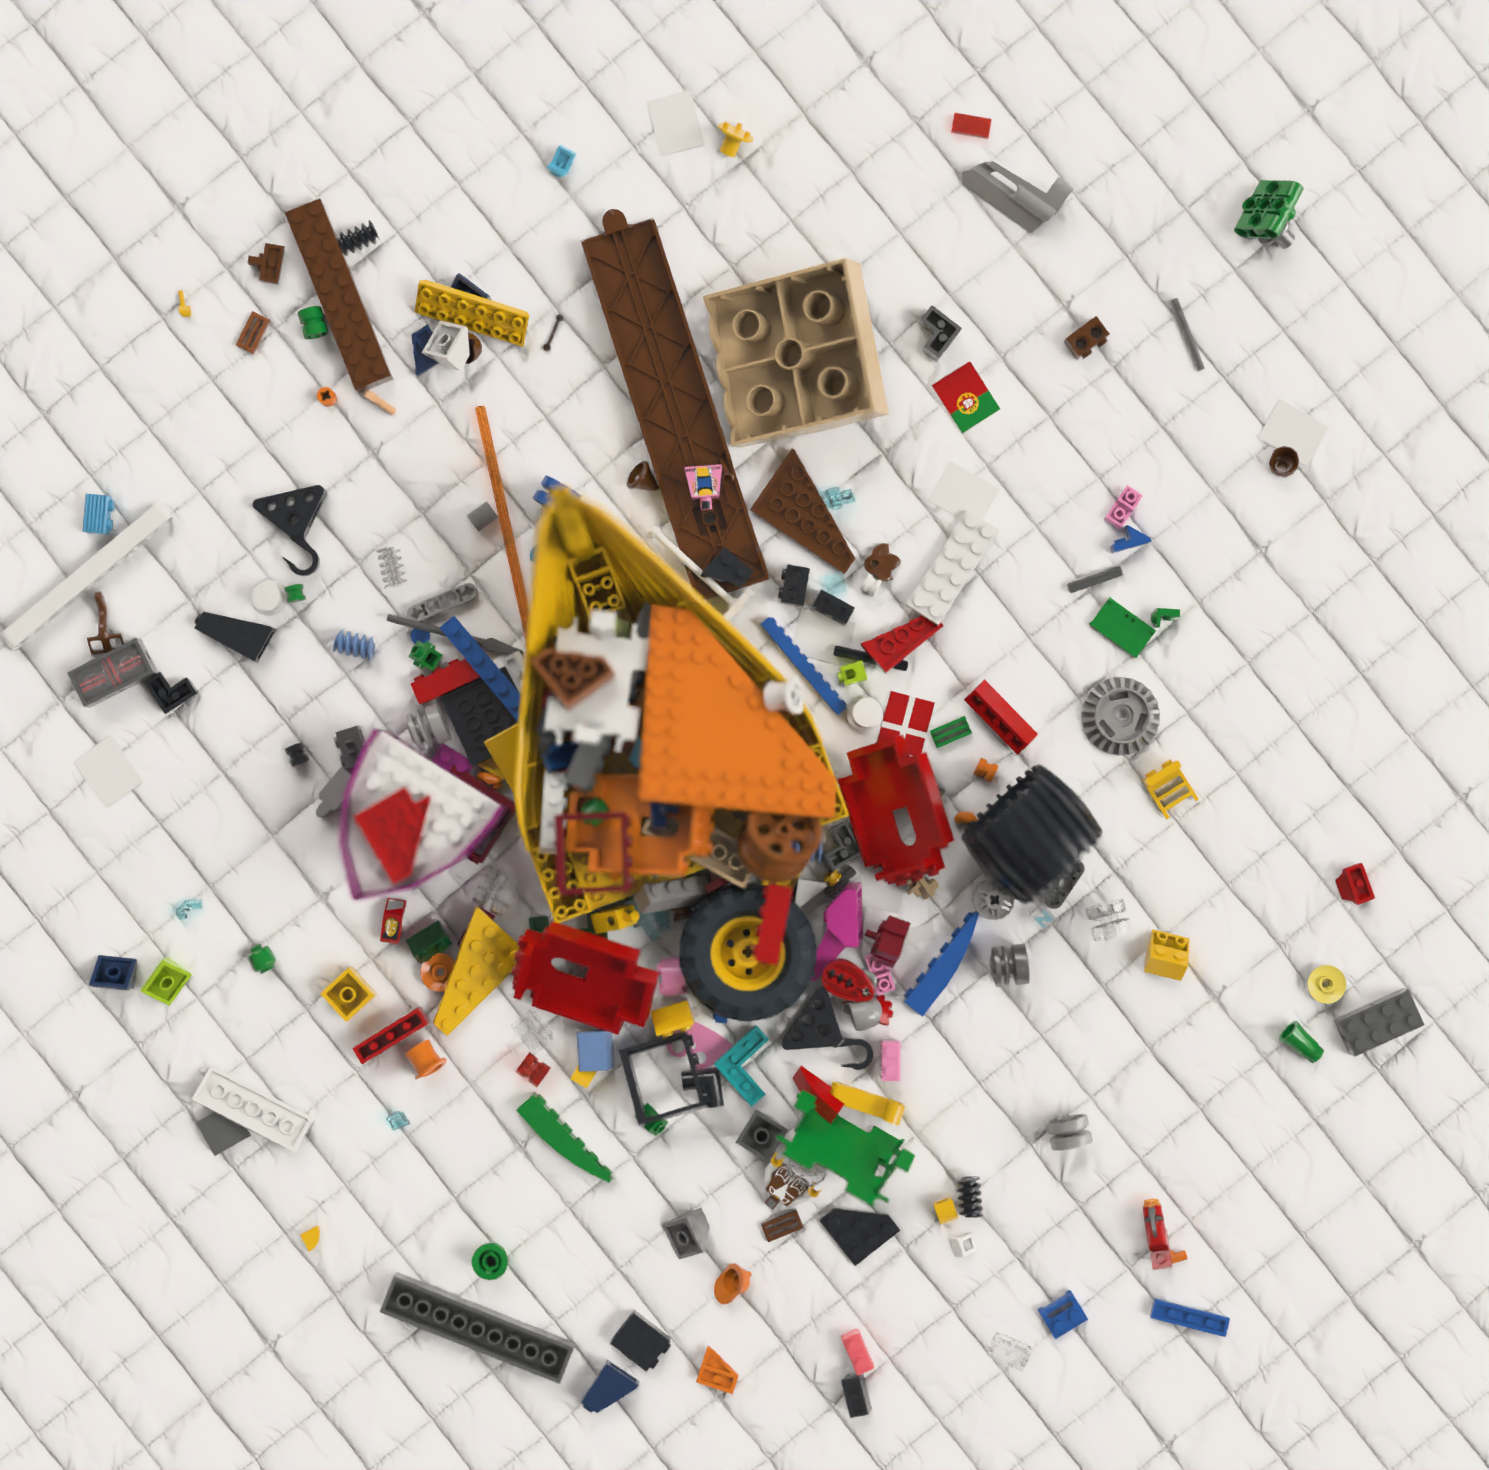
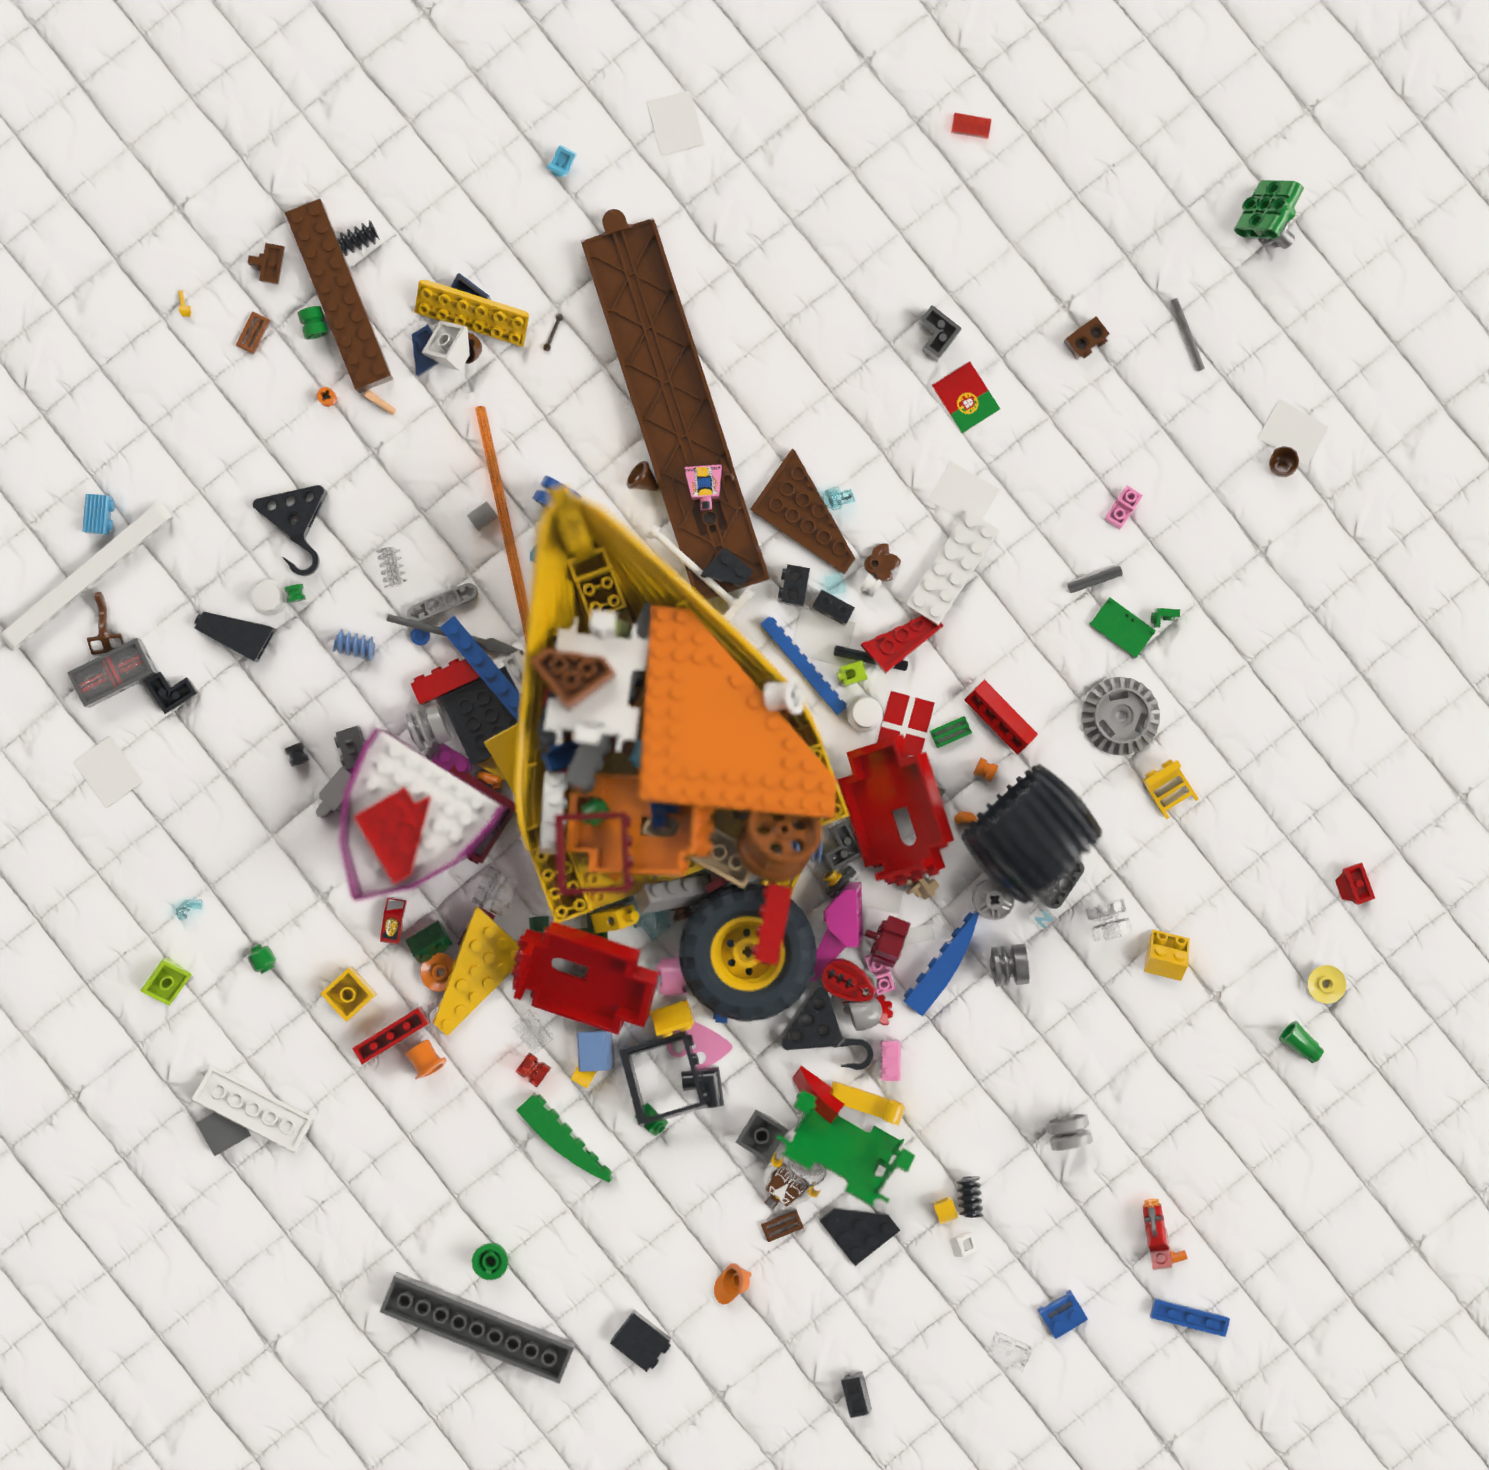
(114, 973): dark blue slope -> none
(311, 1237): yellow tile -> none
(397, 1120): clear light blue slope -> none
(425, 655): green brick -> none
(608, 1387): dark blue slope -> none
(688, 1233): flat silver slope -> none
(716, 1372): orange wing -> none
(730, 1065): teal plate -> none
(733, 138): yellow piece -> none
(796, 353): tan piece -> none
(808, 889): white slope -> none
(857, 1351): coral brick -> none
(1027, 205): light grey panel -> none
(1134, 537): blue slope -> none
(1379, 1022): dark grey brick -> none

